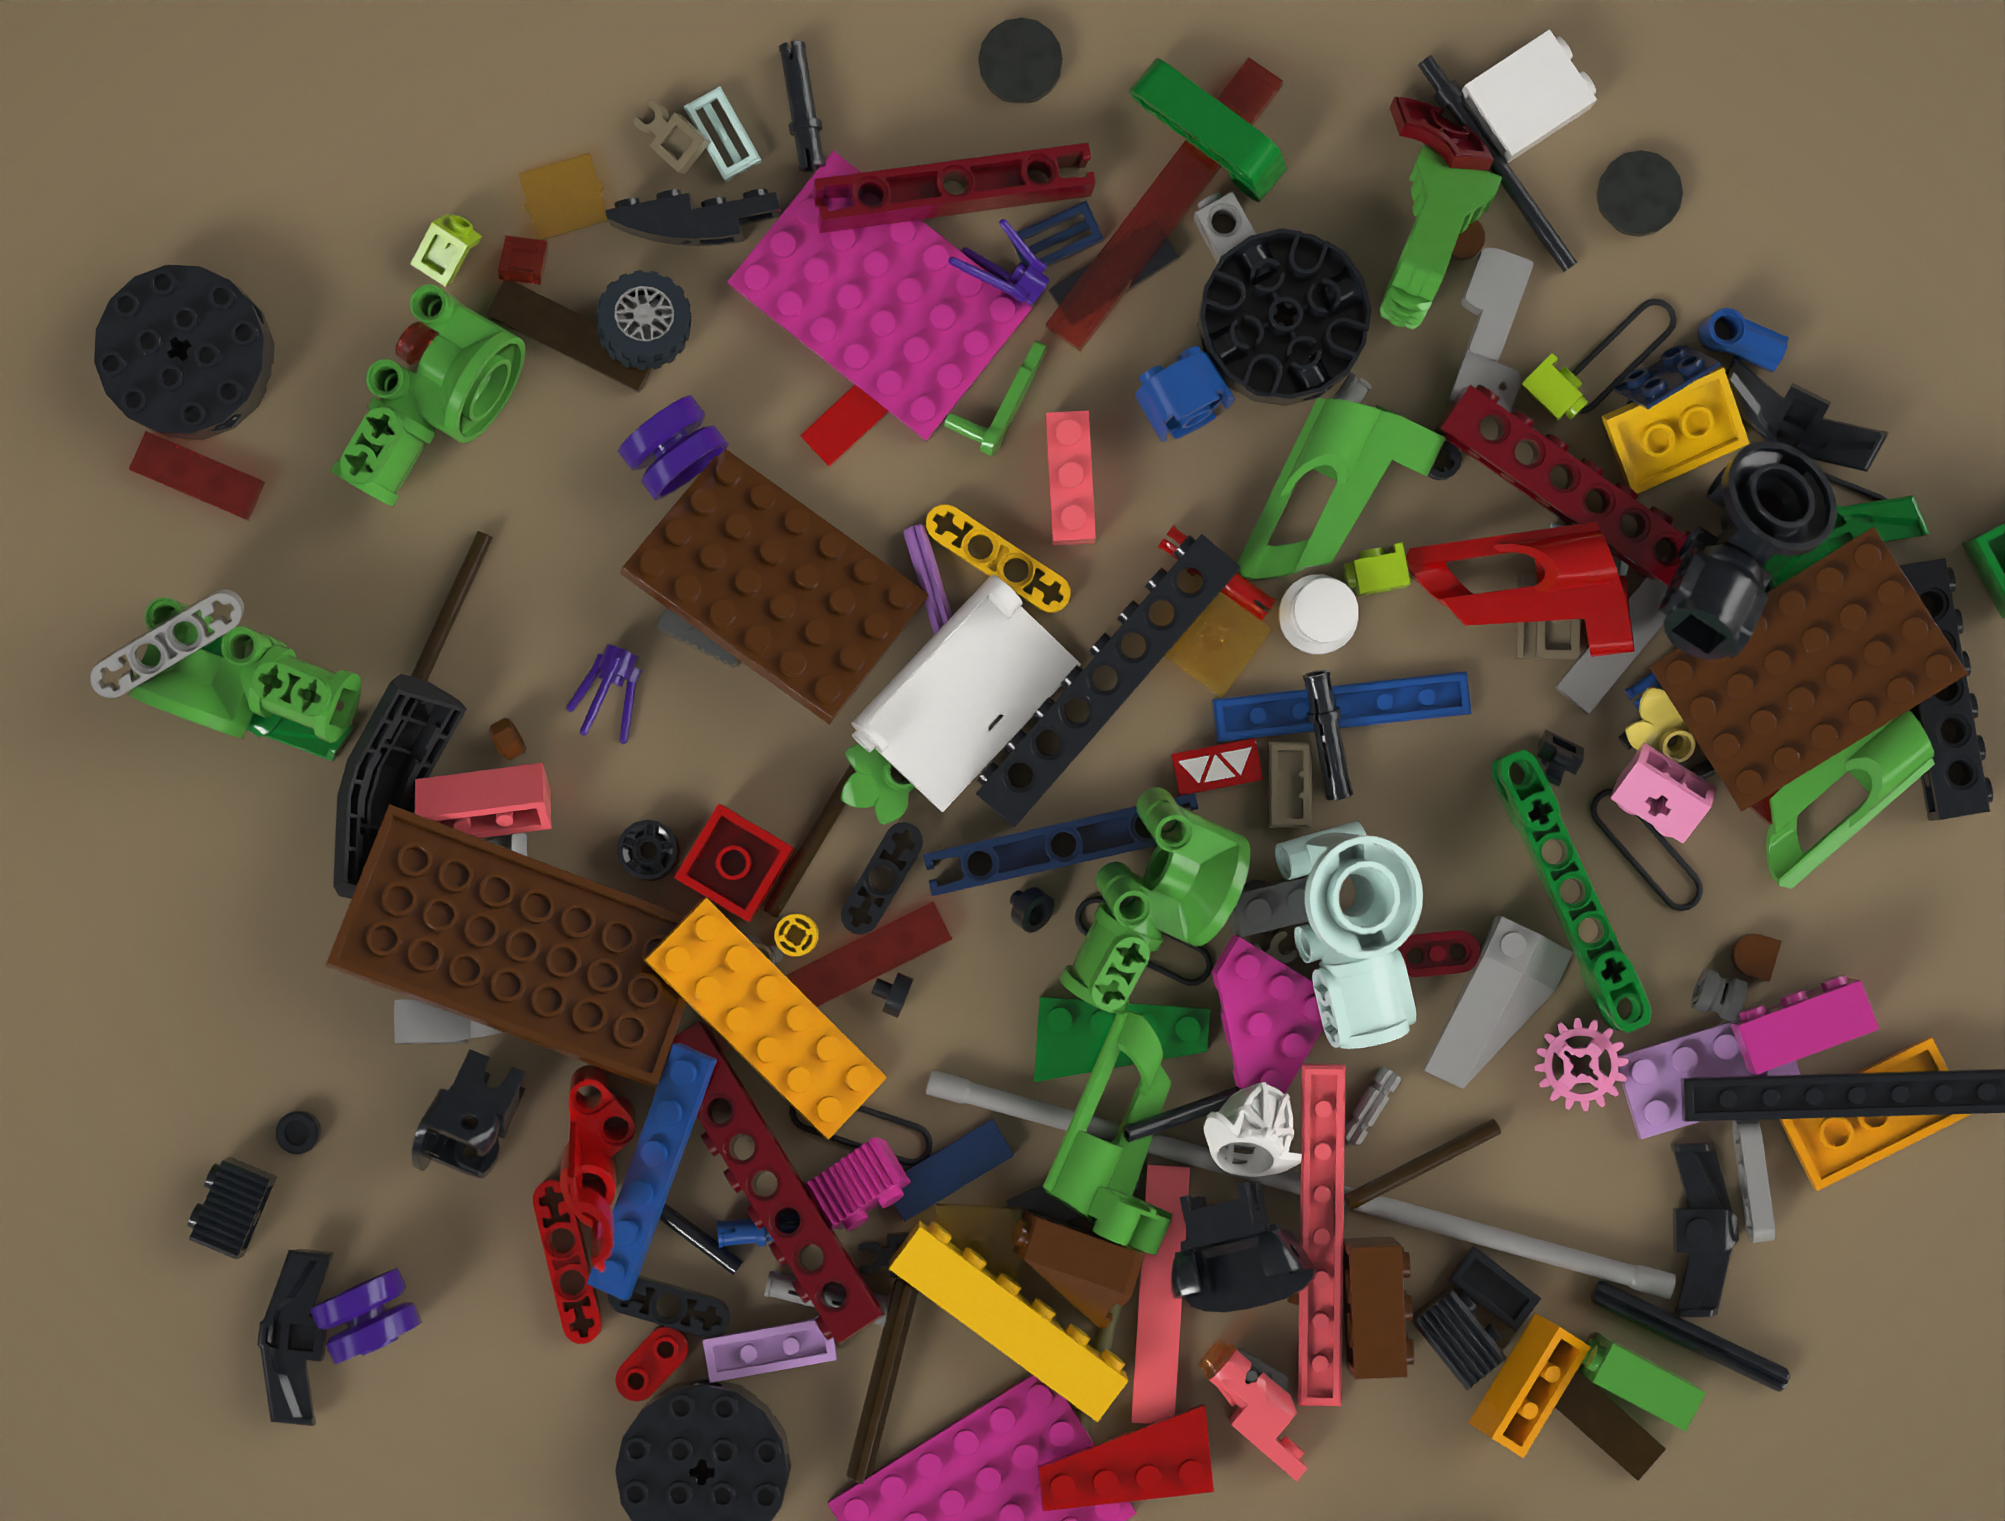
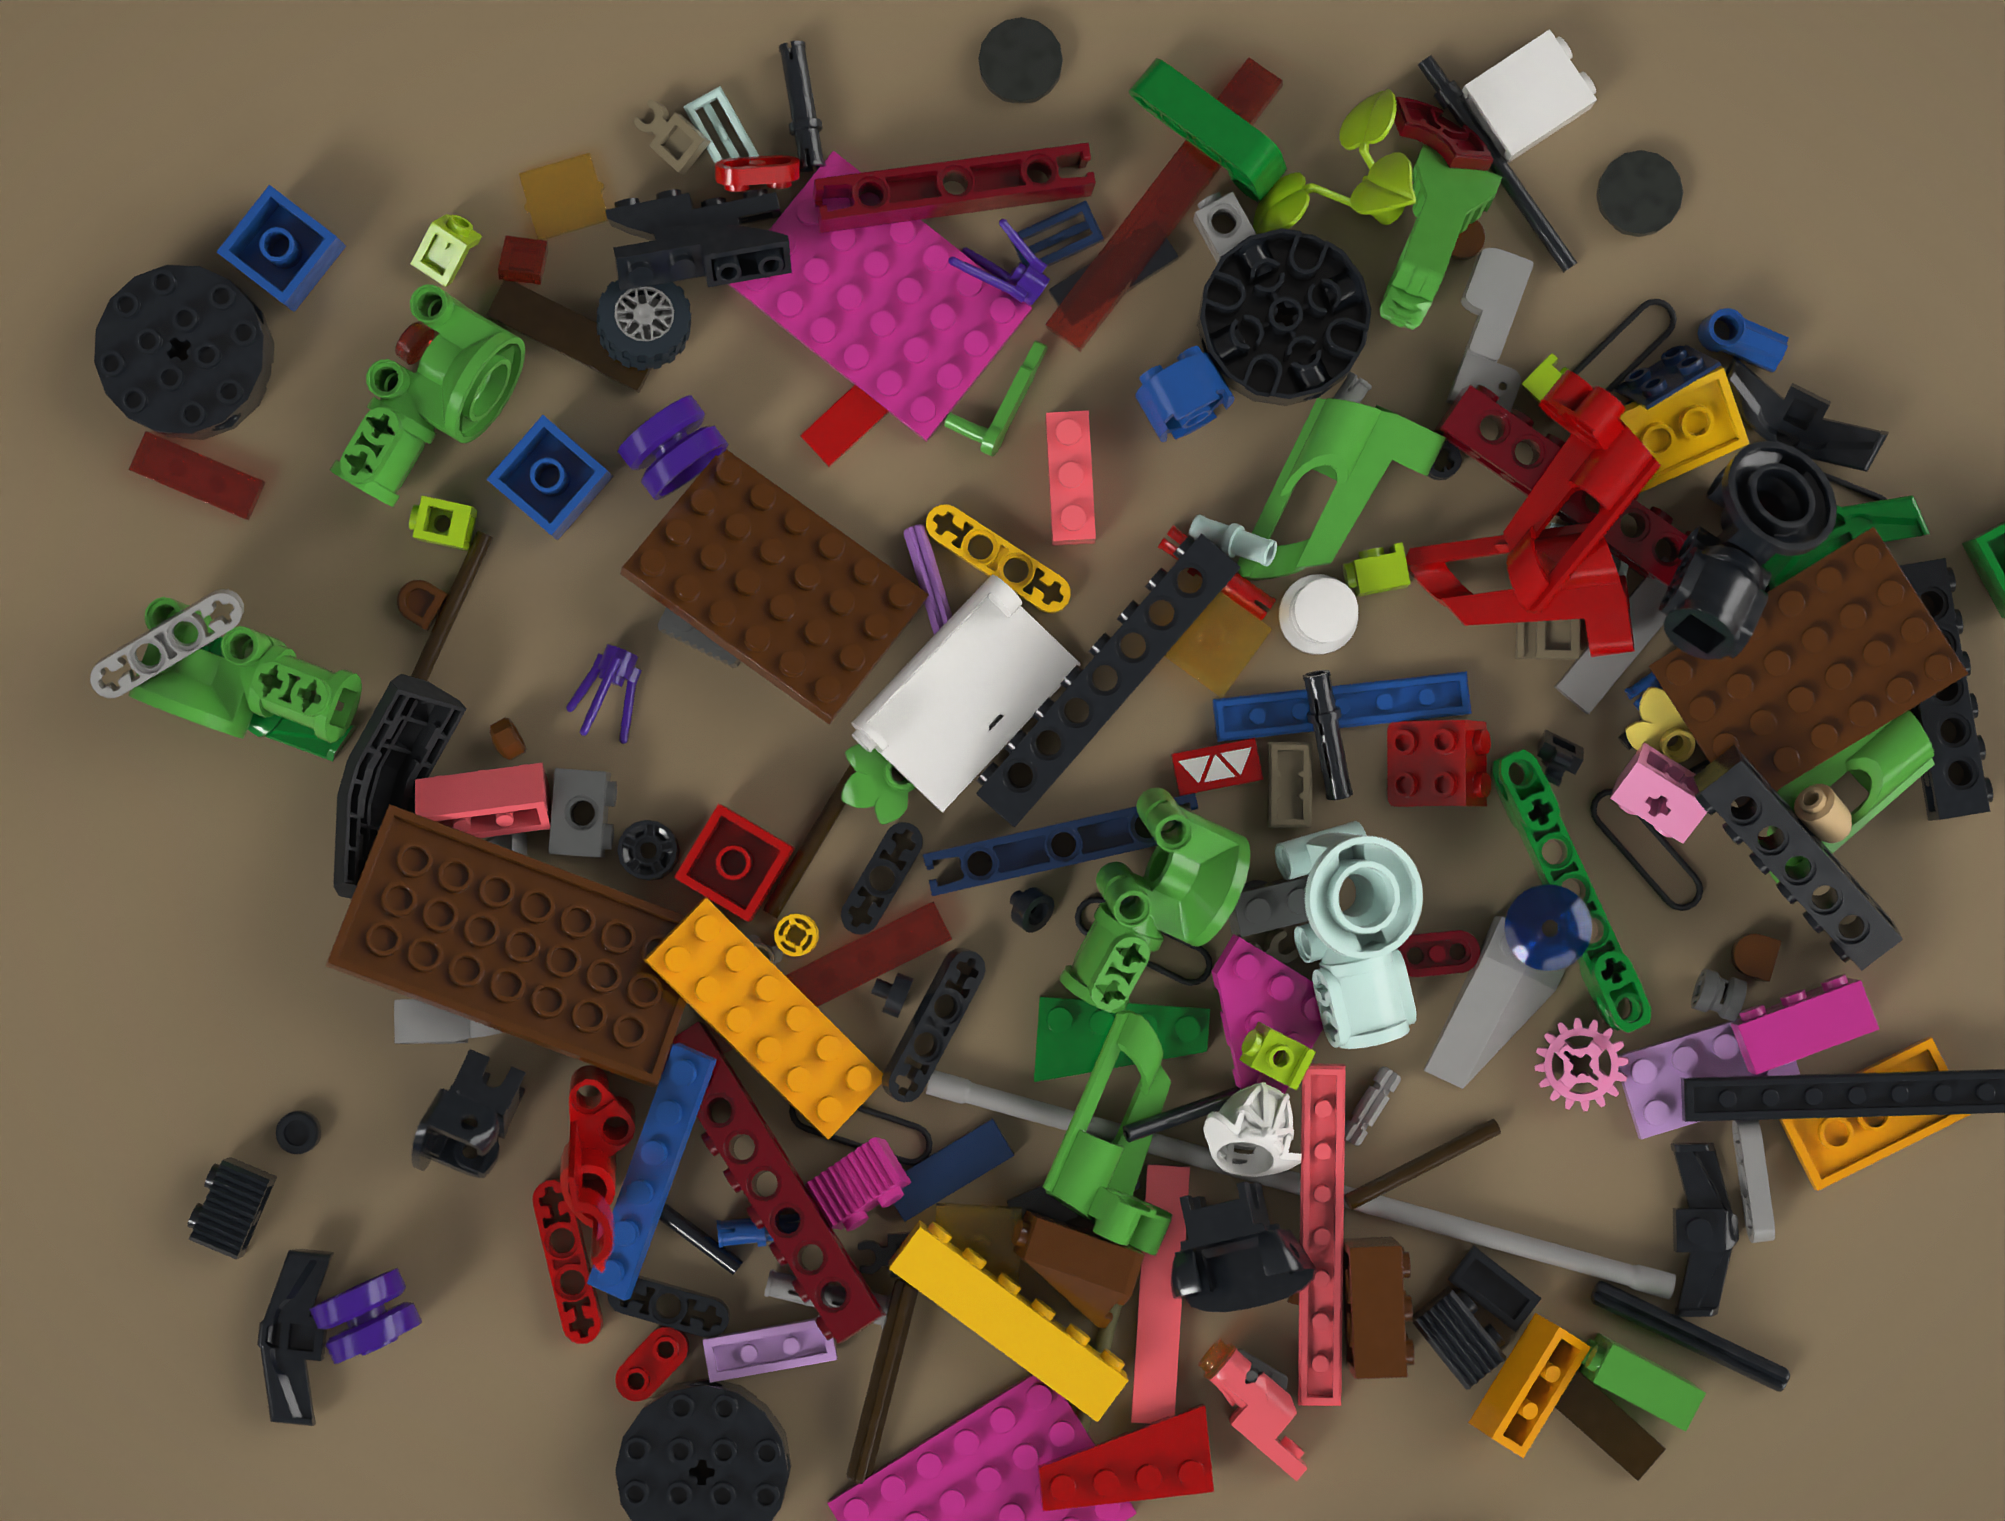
(281, 248): none -> blue brick
(420, 602): none -> reddish brown tile
(425, 517): none -> lime brick
(550, 477): none -> blue brick
(569, 790): none -> dark grey brick
(710, 250): none -> black slope
(772, 170): none -> red plate
(939, 1027): none -> black beam
(1235, 540): none -> light aqua pin
(1290, 1061): none -> lime brick
(1380, 193): none -> lime plant
(1438, 763): none -> red bracket
(1525, 924): none -> clear blue dish
(1597, 458): none -> red panel
(1733, 777): none -> black brick
(1823, 813): none -> tan brick

